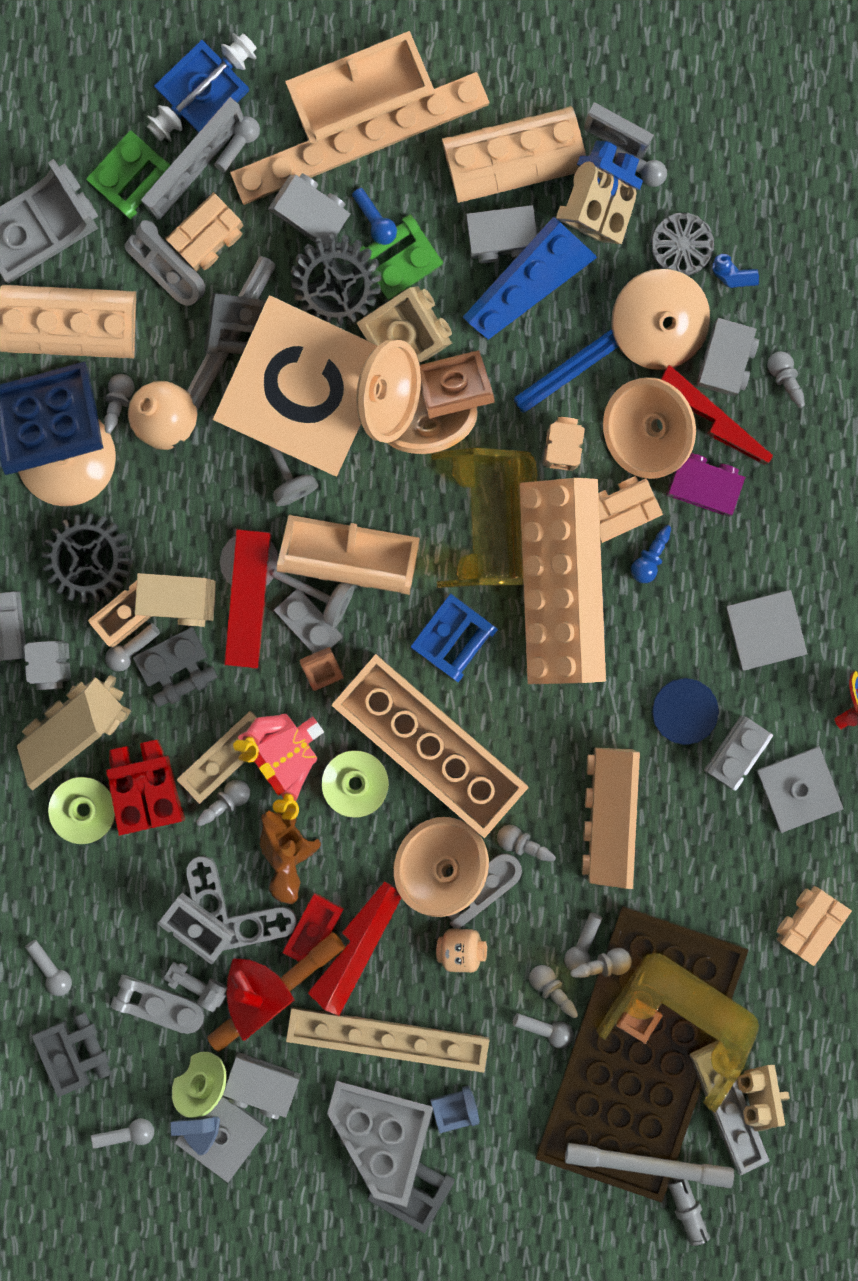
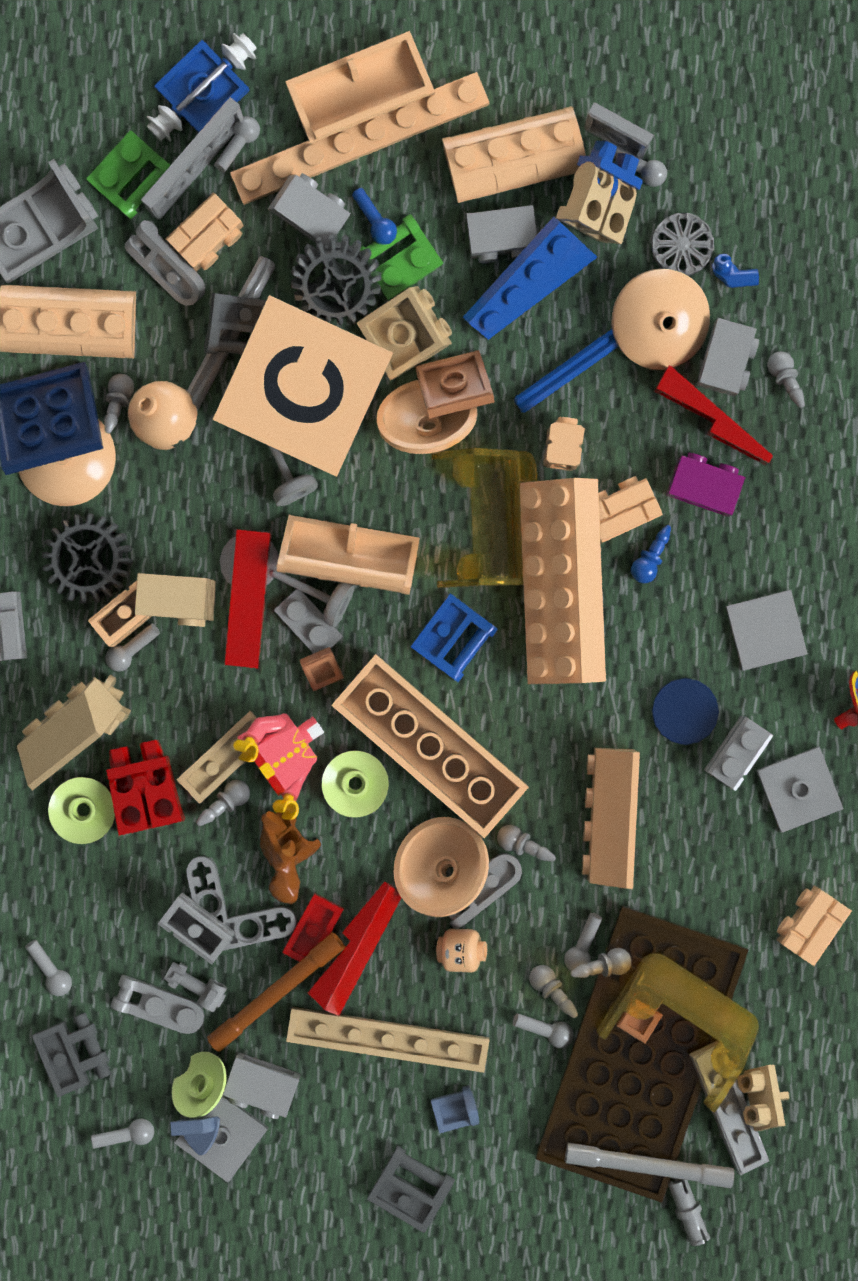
(47, 664): light grey brick -> none
(171, 657): dark grey plate -> none
(254, 996): red shield -> none
(381, 1137): light grey plate -> none
(388, 390): light nougat dish -> none
(633, 430): light nougat dish -> none

